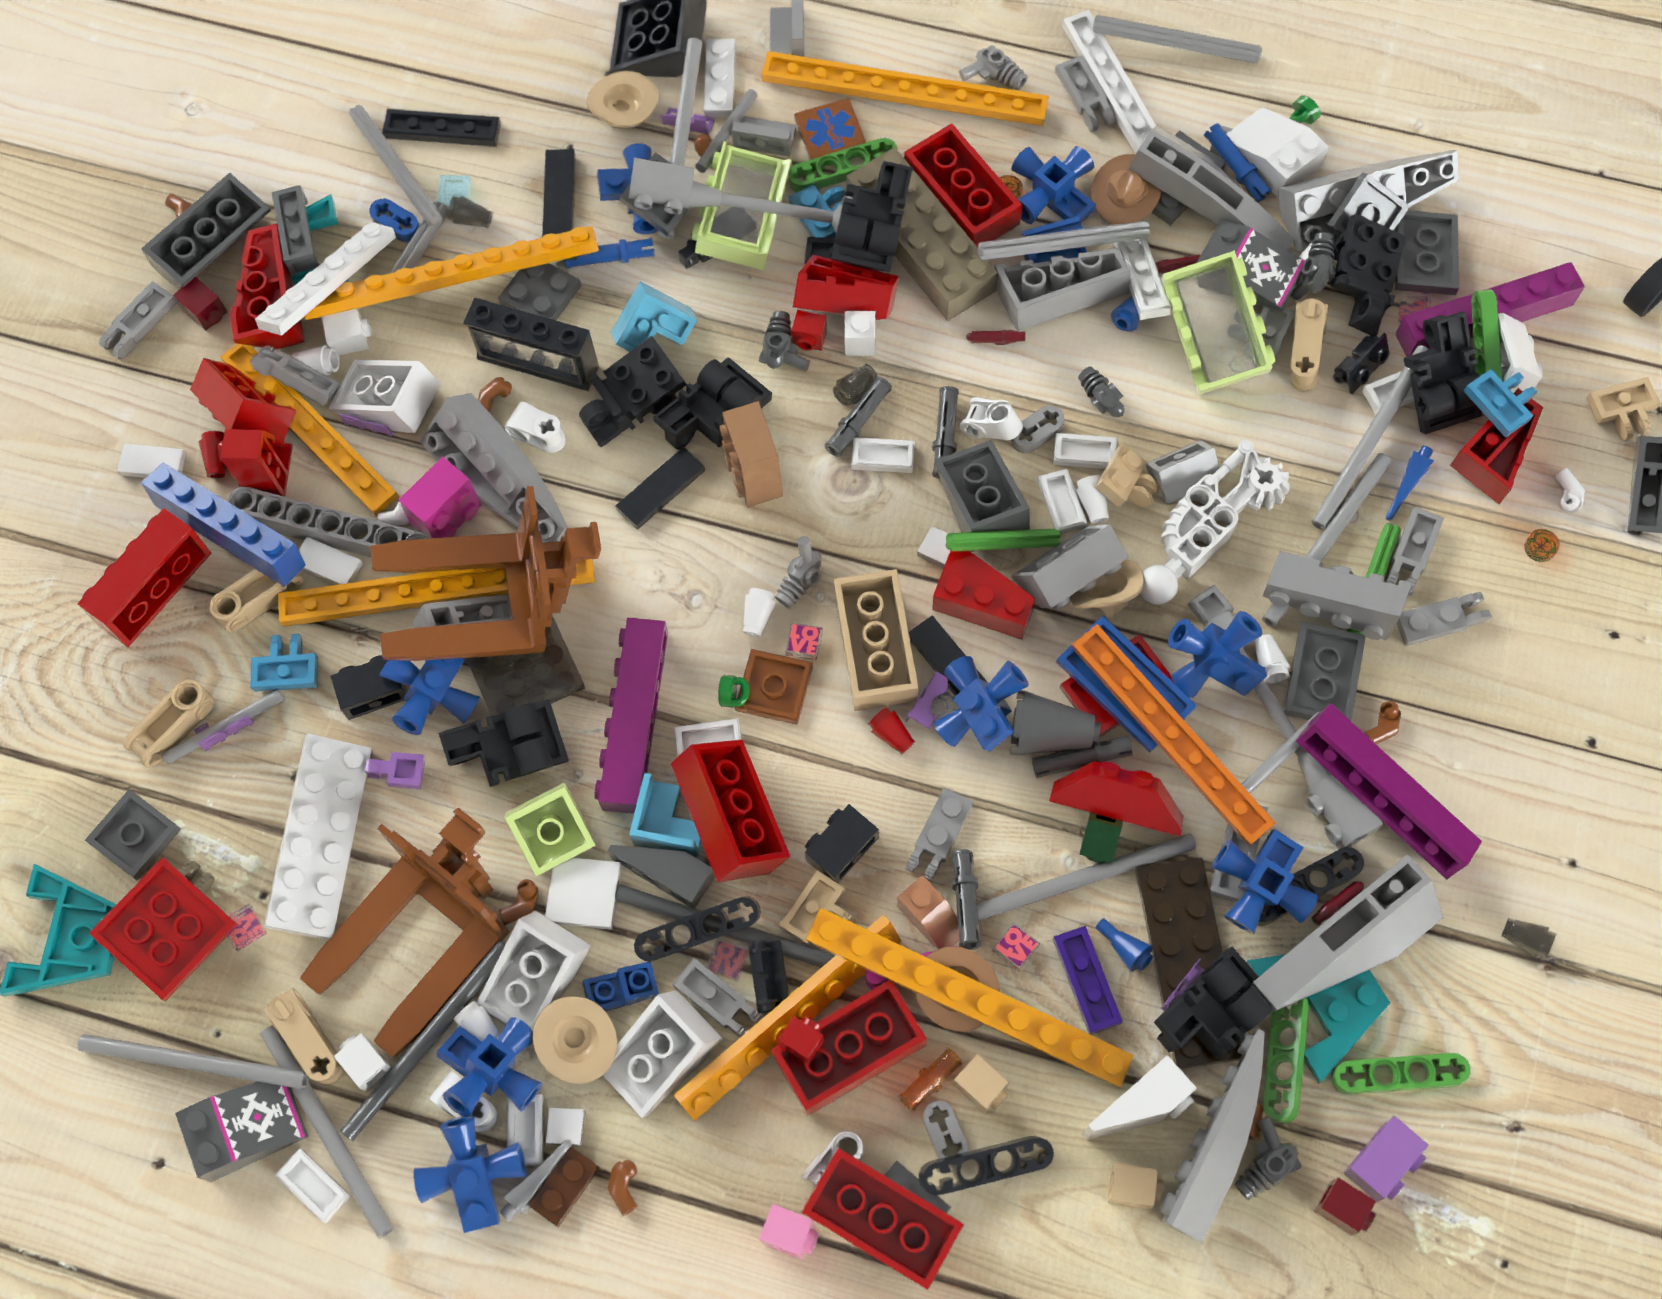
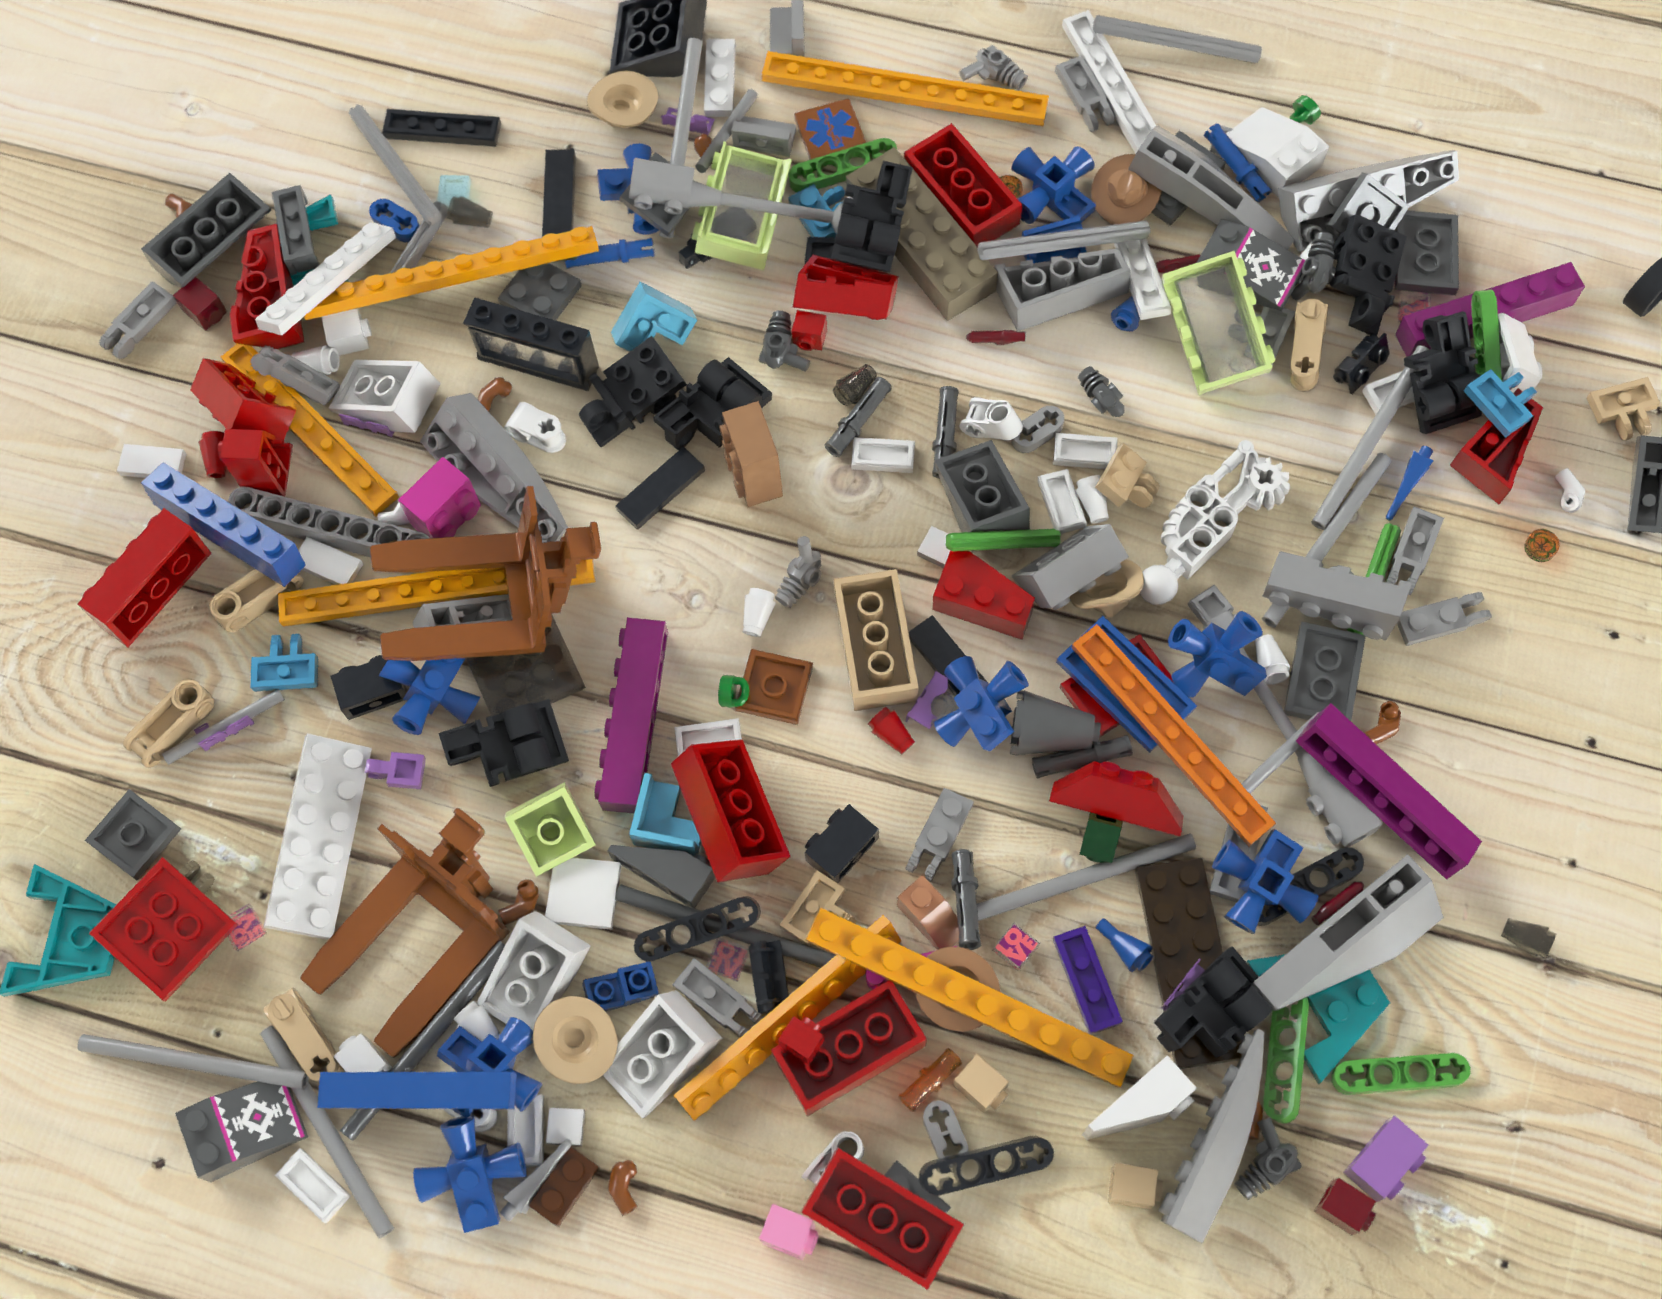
(417, 1090): none -> blue tile
(804, 641): tile -> none
(860, 333): white brick -> none
(1183, 469): light grey panel -> none

